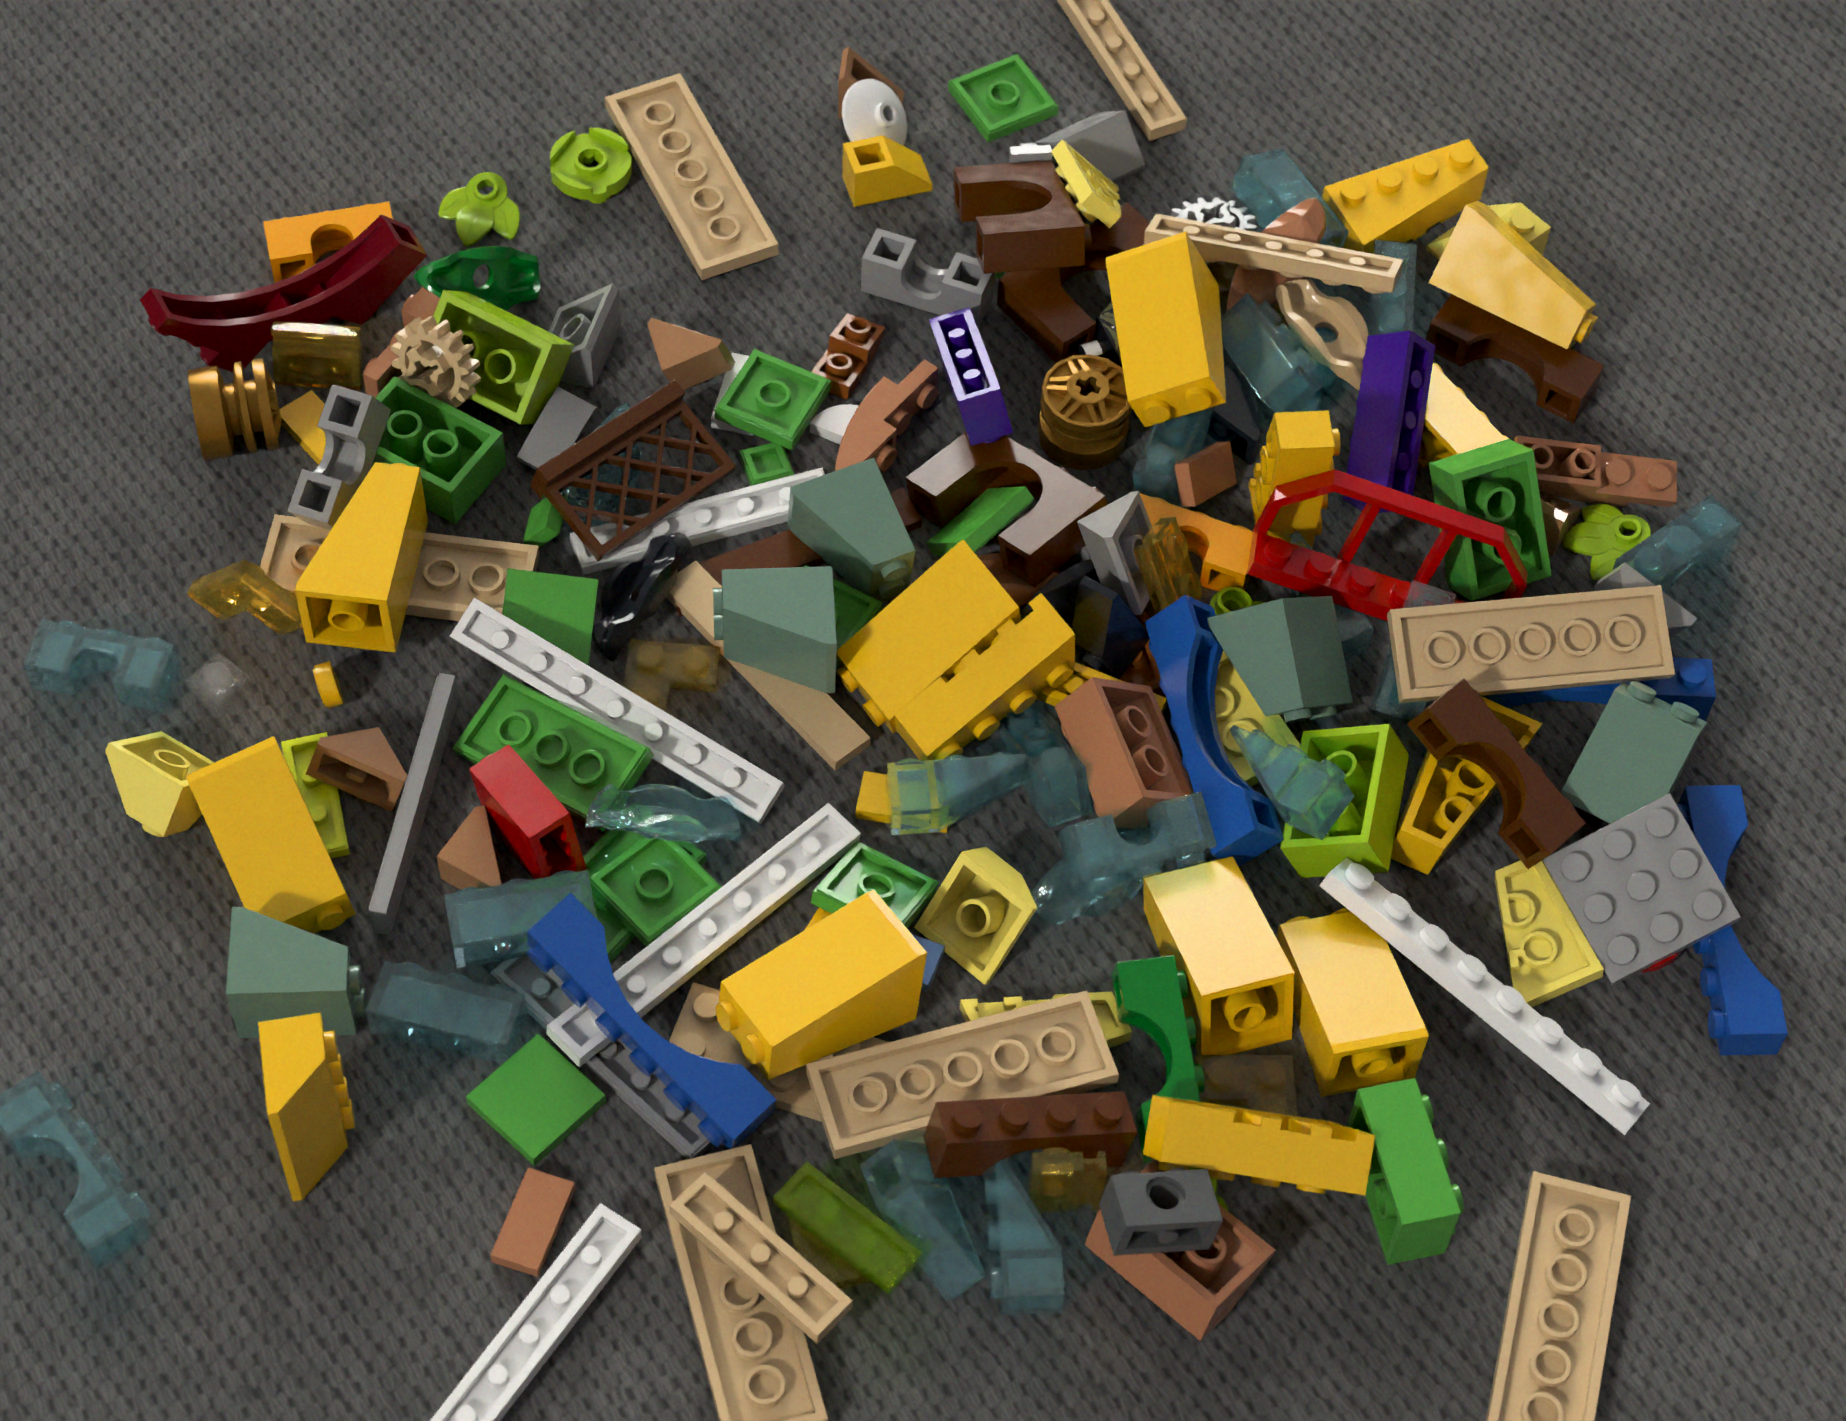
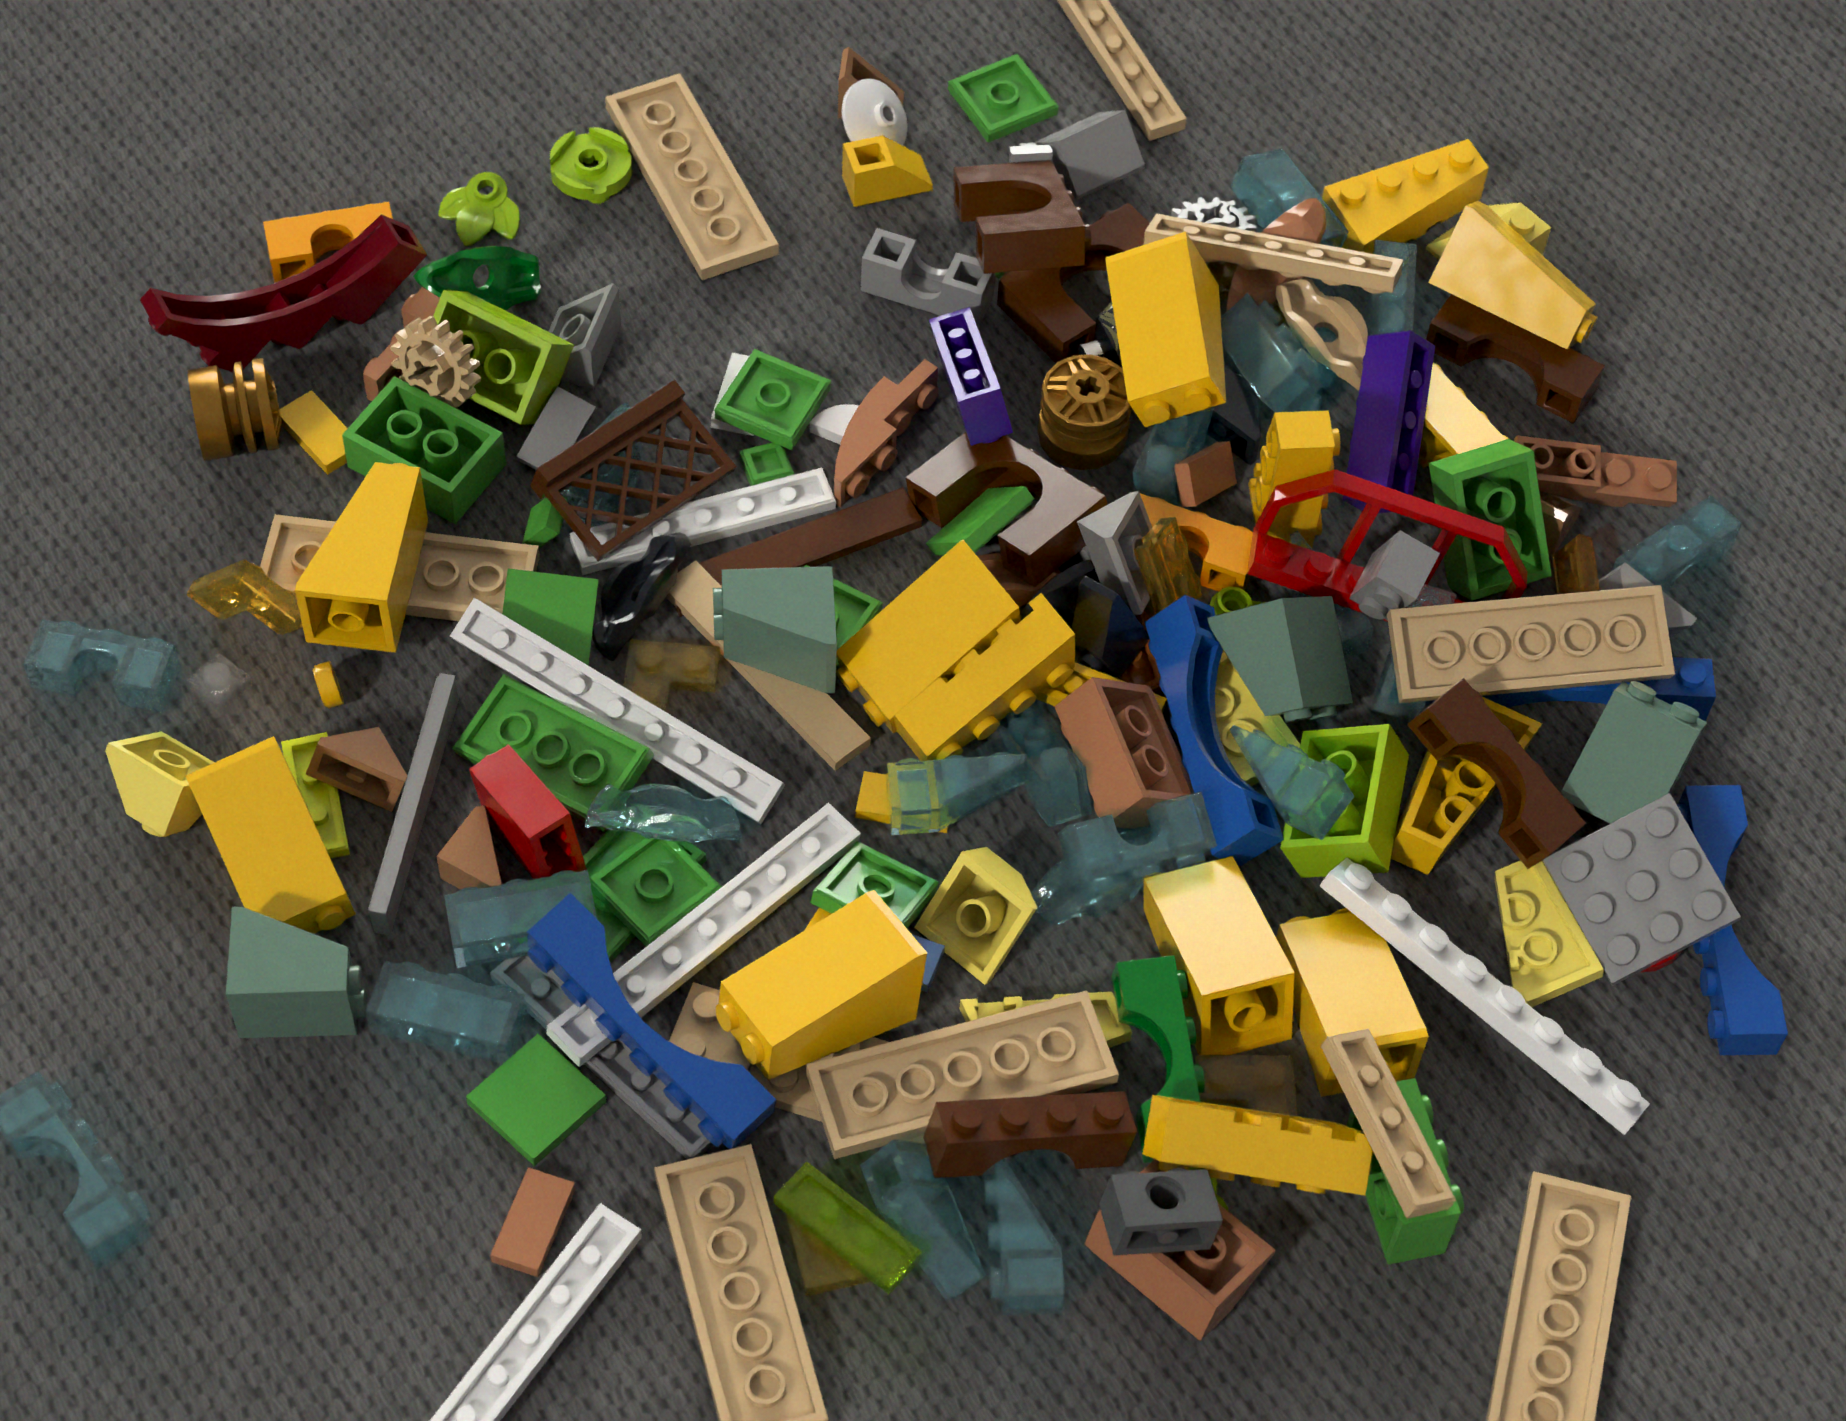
(305, 1098): yellow slope -> none
(317, 355): clear yellow plate -> none
(353, 432): light grey arch -> none
(687, 354): medium nougat slope -> none
(761, 1257): tan plate -> none
(849, 353): dark orange slope -> none
(854, 528): sand green slope -> none
(1064, 1180): clear yellow plate -> none
(1090, 187): light yellow wing -> none
(1388, 1123): none -> tan tile
(1393, 575): none -> light grey brick
(1576, 567): none -> clear orange tile
(1602, 536): lime plate -> none

